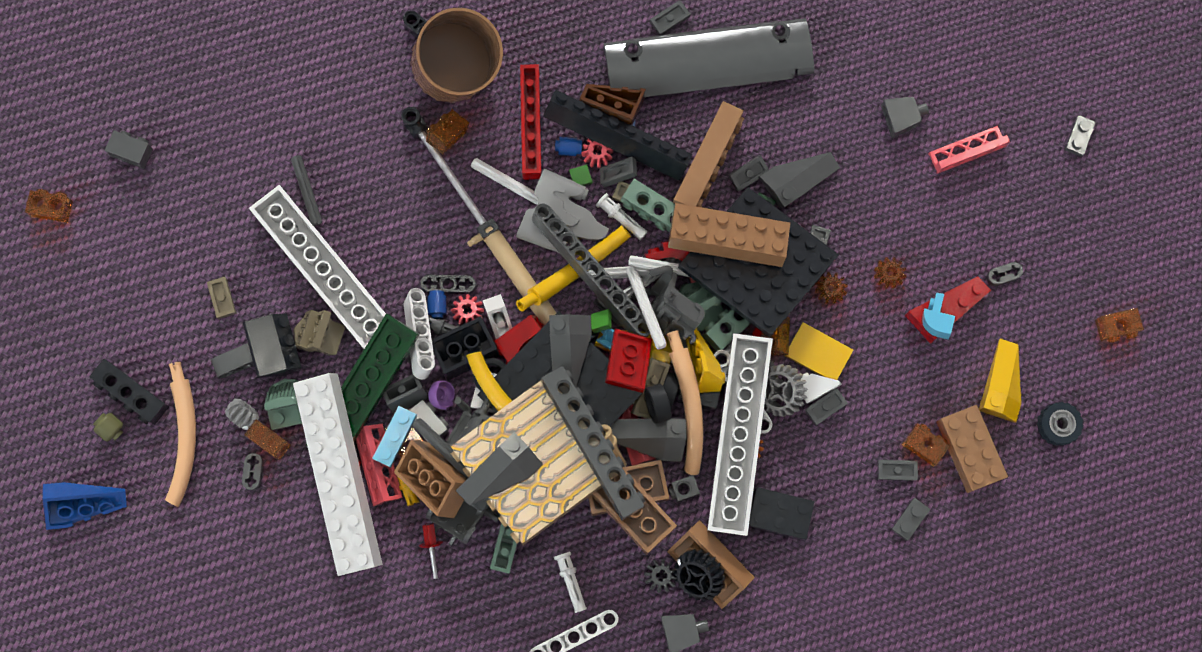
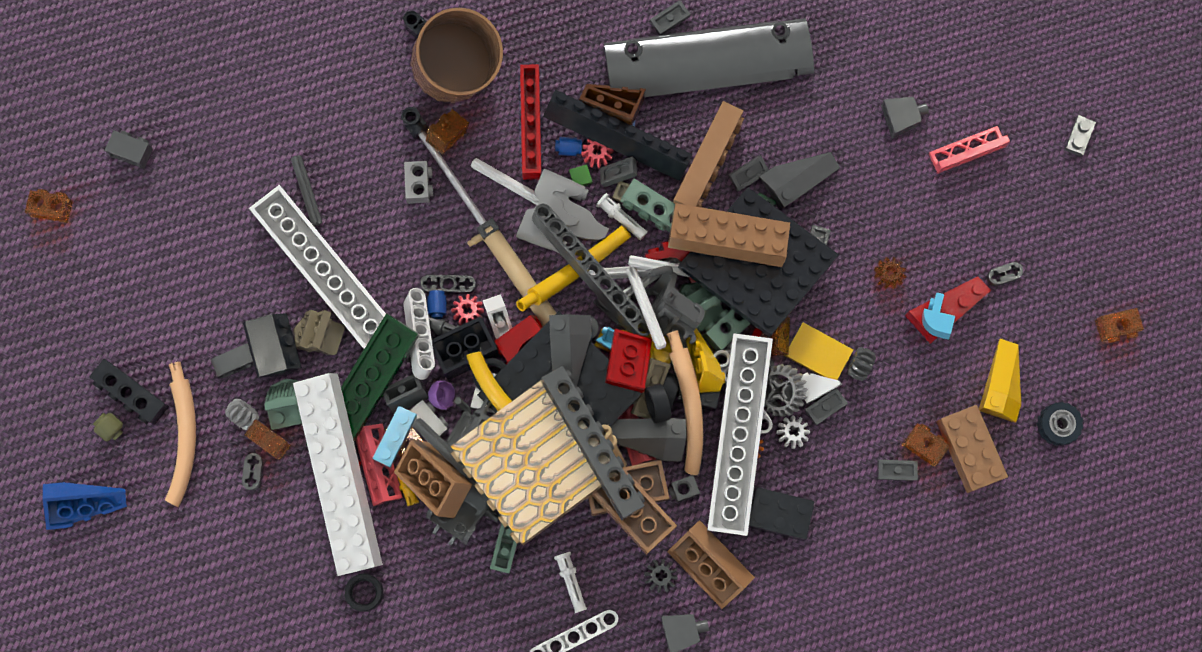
(221, 297): dark tan plate -> none
(349, 592): none -> black tyre
(414, 182): none -> light grey brick
(430, 542): red piece -> none
(503, 468): dark grey wedge -> none
(601, 320): bright green tile -> none
(699, 575): black gear -> none
(792, 438): none -> white gear
(838, 288): clear orange gear -> none
(861, 363): none -> dark grey gear
(910, 519): dark grey plate -> none

